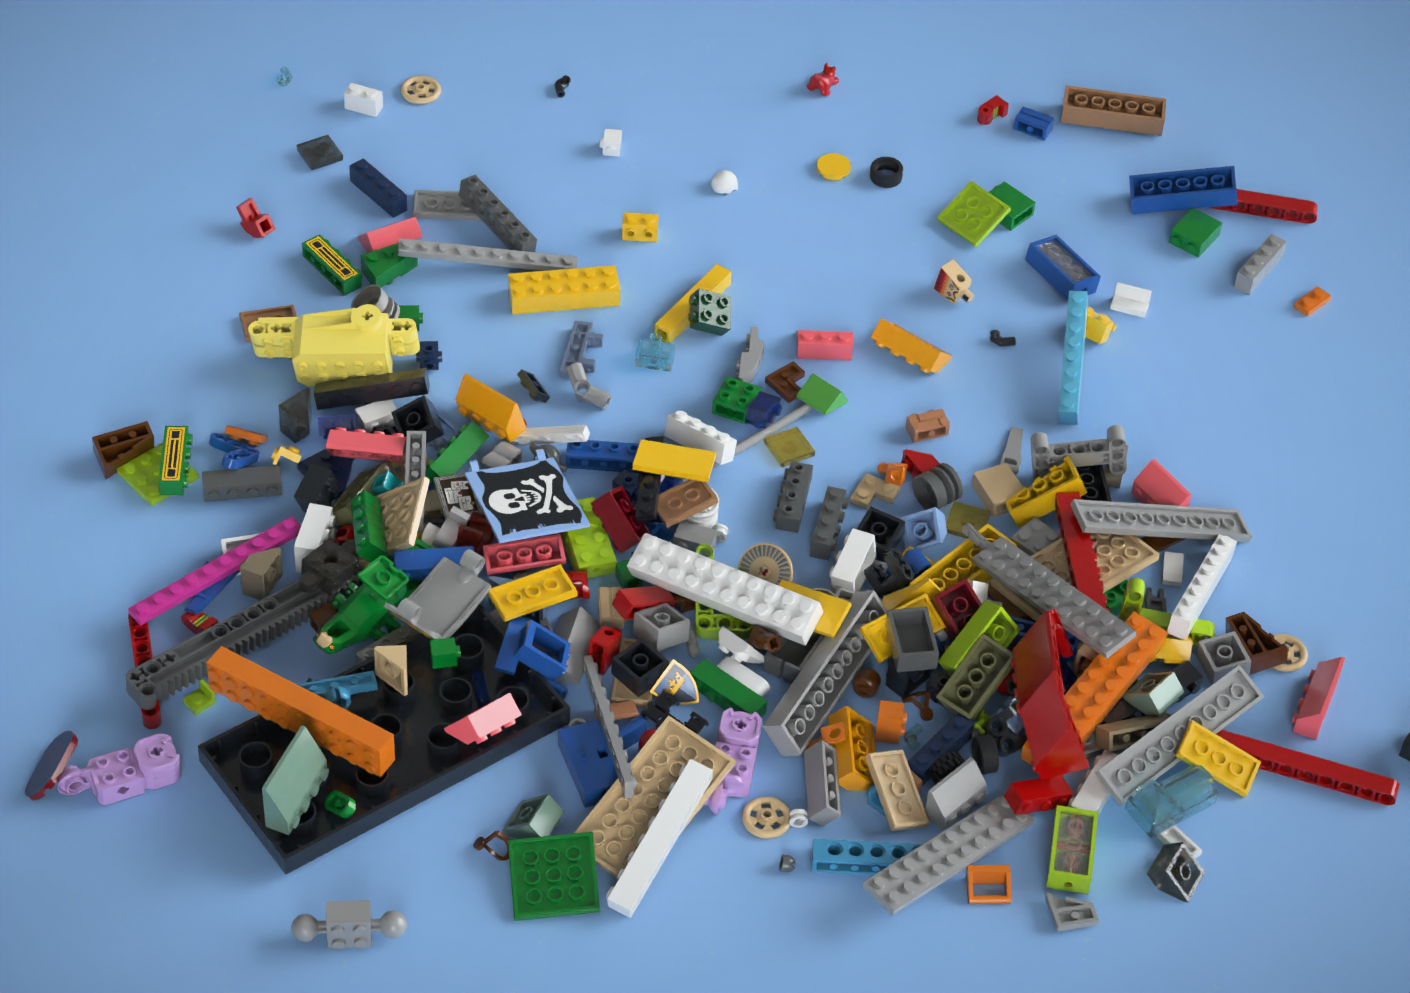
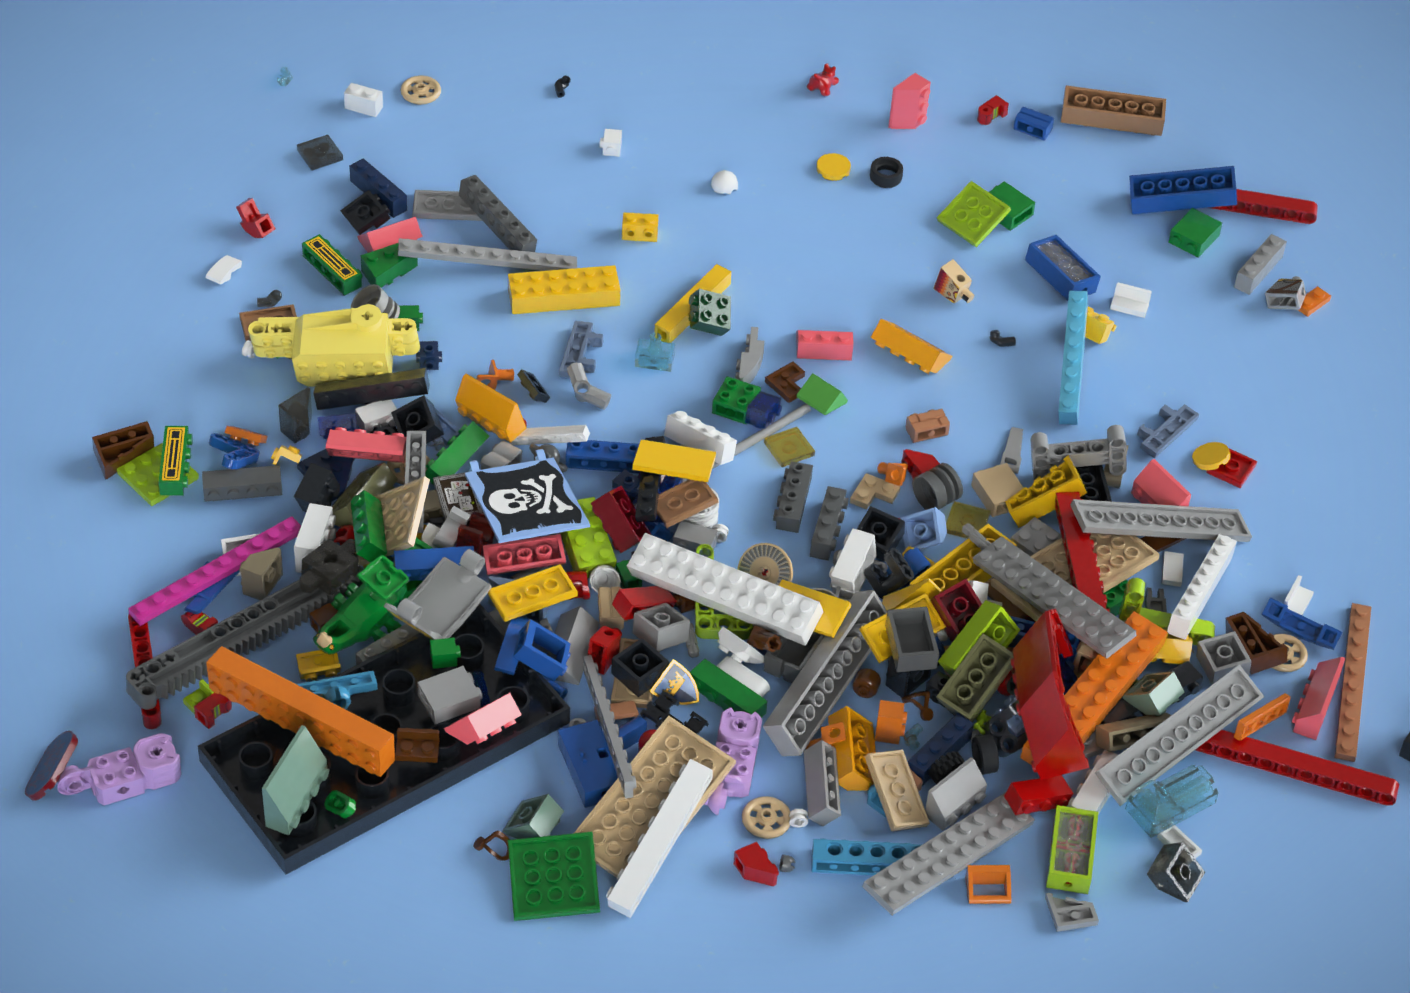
(211, 708): none -> red leg
(223, 268): none -> white slope
(247, 349): none -> white bush
(271, 300): none -> clear smoke arm
(317, 664): none -> yellow bracket
(349, 925): light grey brick -> none
(366, 212): none -> black plate
(385, 482): teal brick -> none
(392, 666): tan slope -> none
(417, 745): none -> reddish brown bracket
(449, 694): none -> light grey brick
(496, 374): none -> orange bracket
(604, 577): none -> white hair
(755, 866): none -> red slope
(909, 103): none -> coral slope
(1175, 424): none -> sand blue hinge
(1211, 455): none -> yellow tile
(1219, 757): yellow tile -> none
(1235, 470): none -> red tile
(1262, 716): none -> orange tile
(1286, 294): none -> light grey torso
(1298, 597): none -> white panel
(1301, 626): none -> blue slope
(1353, 682): none -> nougat plate

